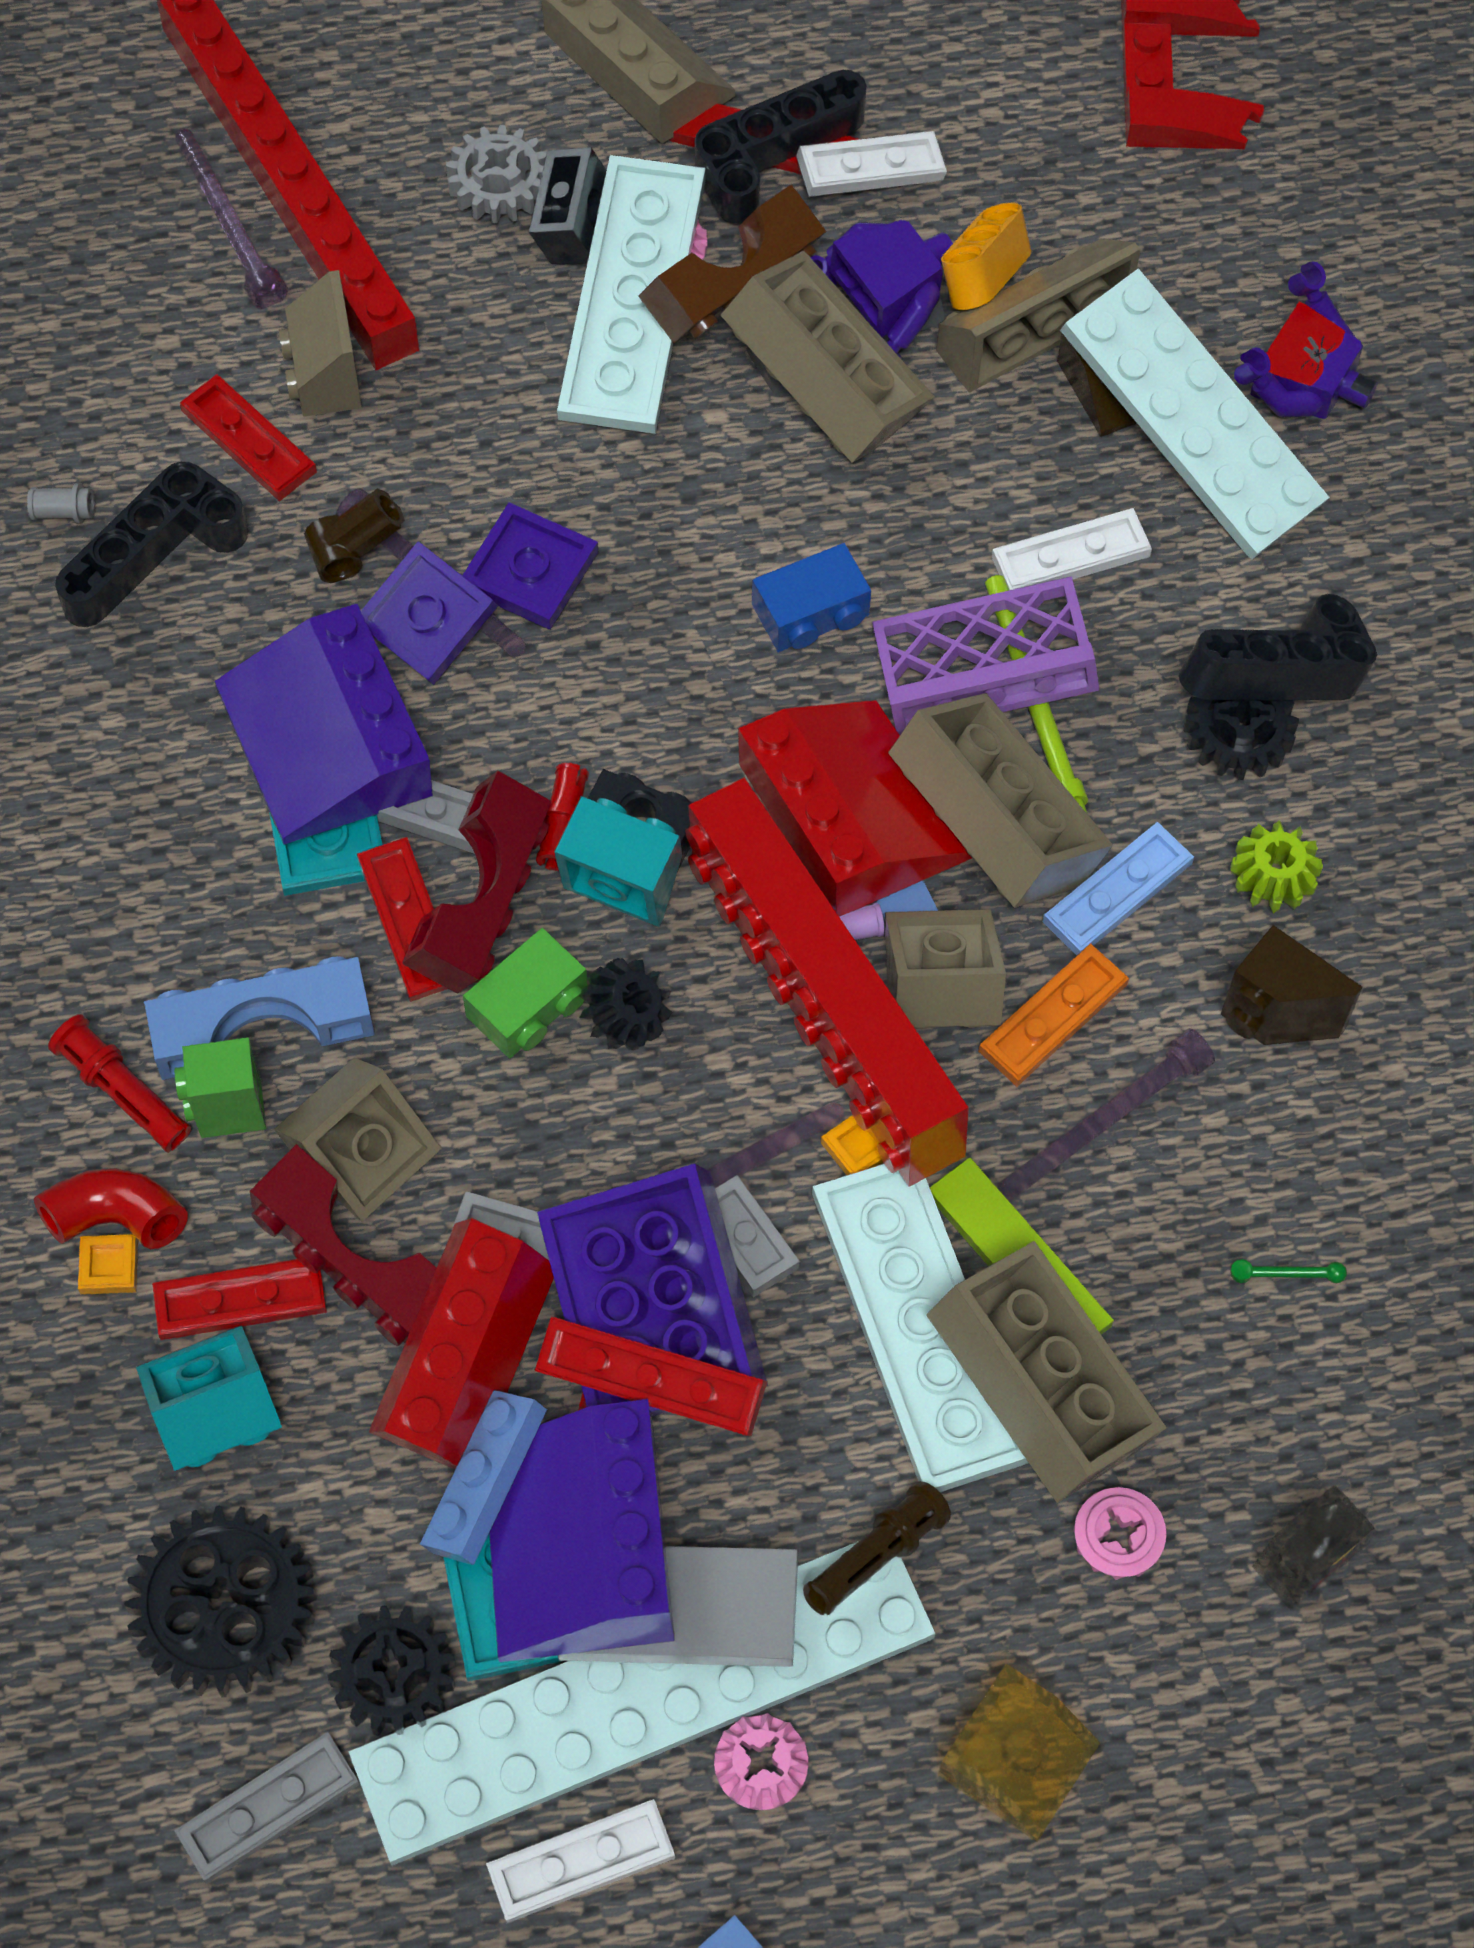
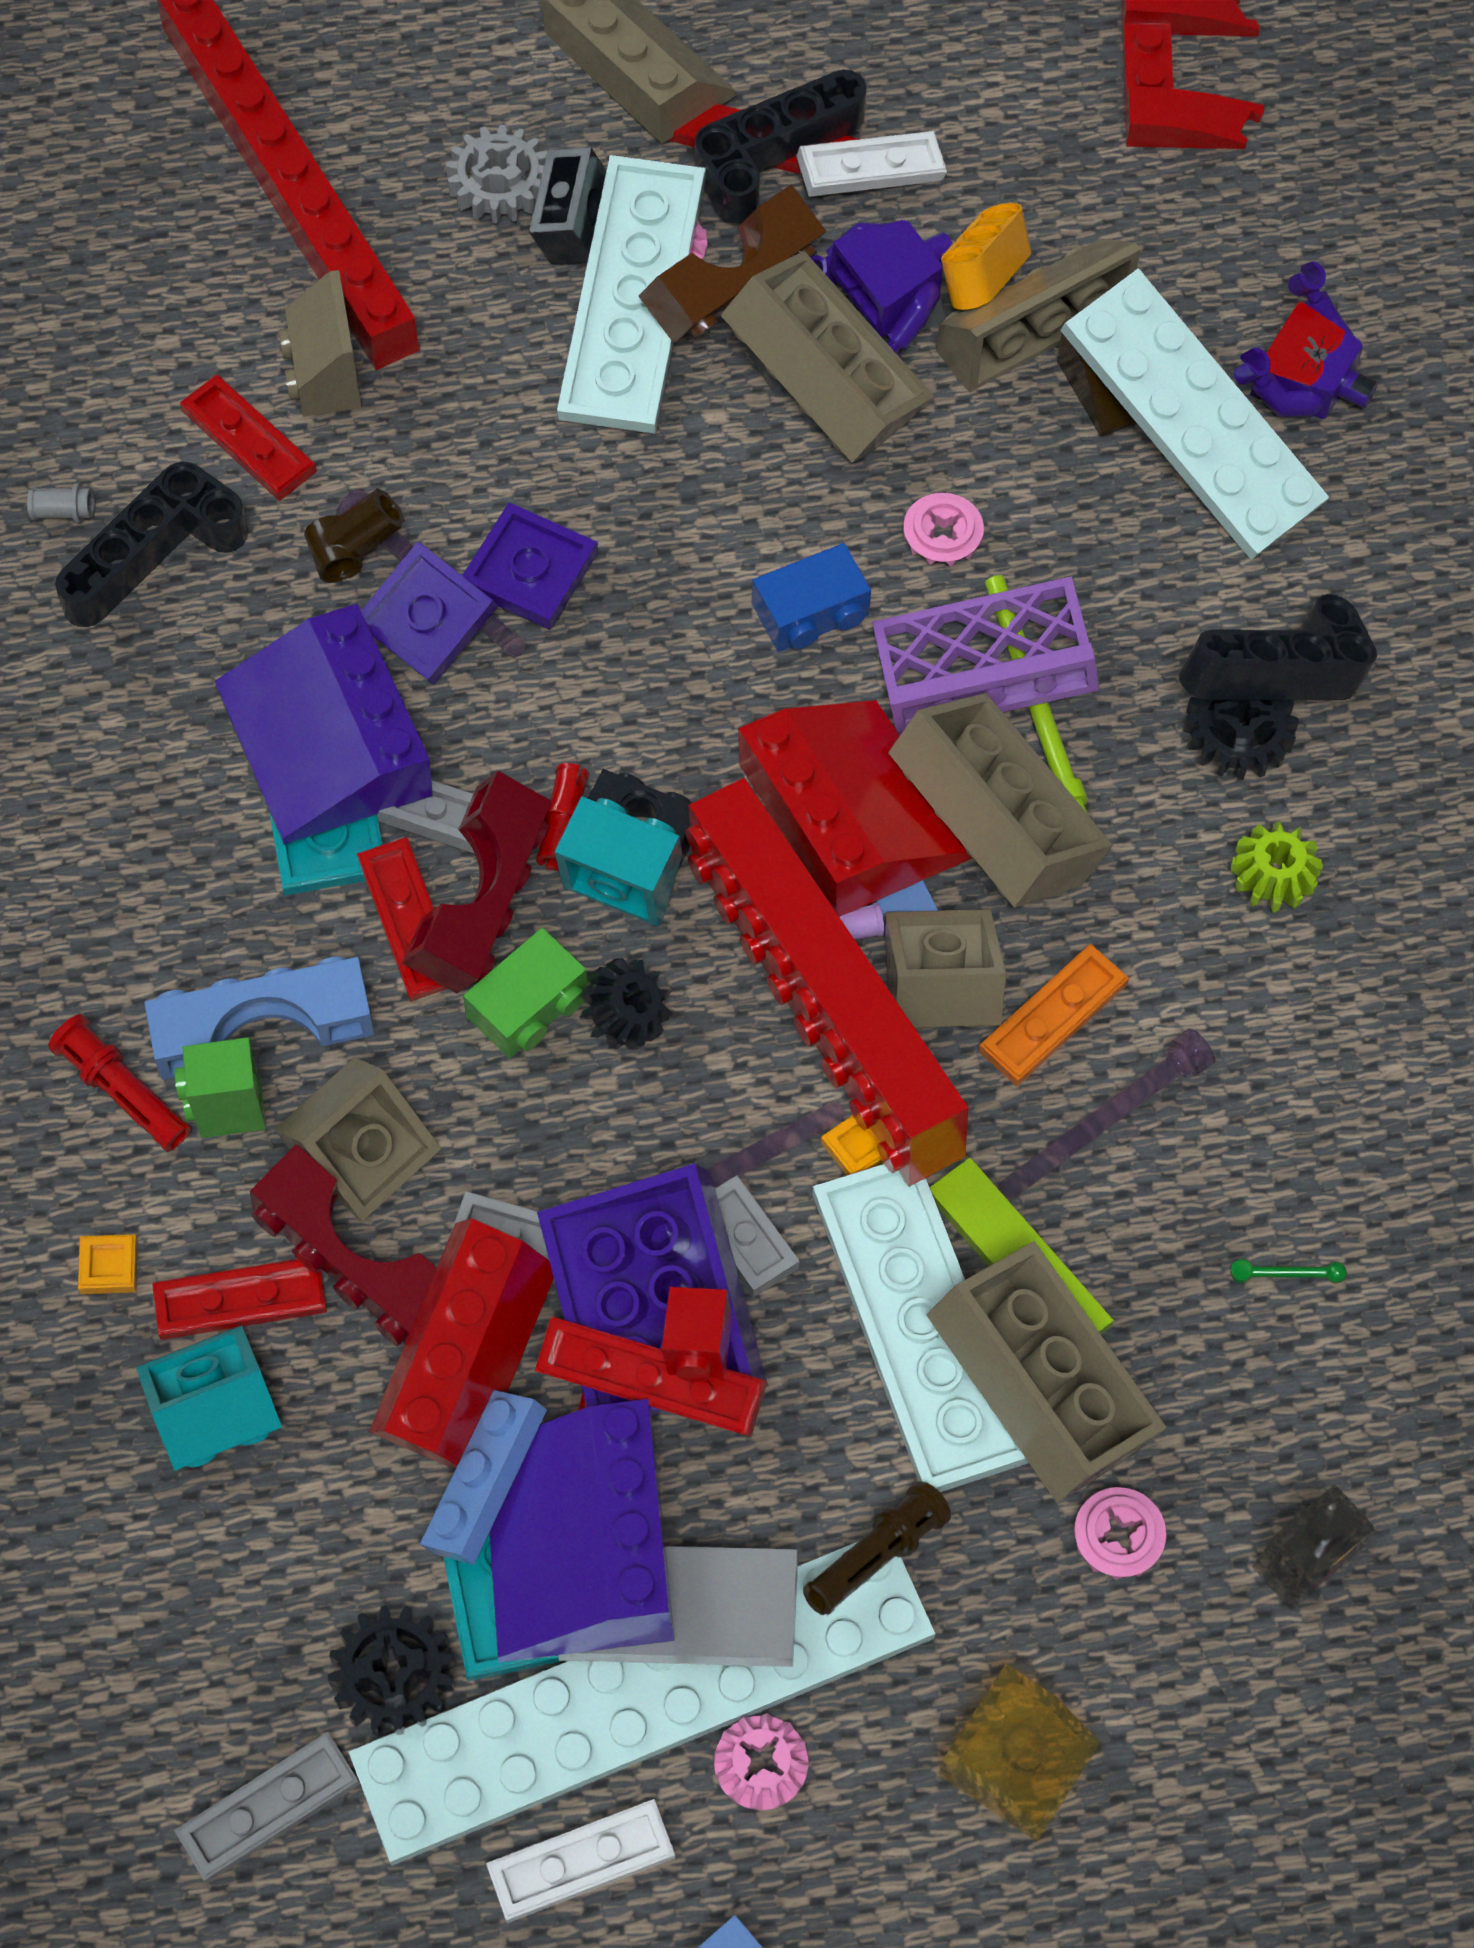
(112, 1197): red cylinder -> none
(206, 1650): black gear -> none
(262, 282): clear purple piece -> none
(697, 1333): none -> red brick
(946, 511): none -> bright pink gear
(1073, 550): white tile -> none
(1118, 889): light blue tile -> none
(1288, 994): dark brown slope -> none

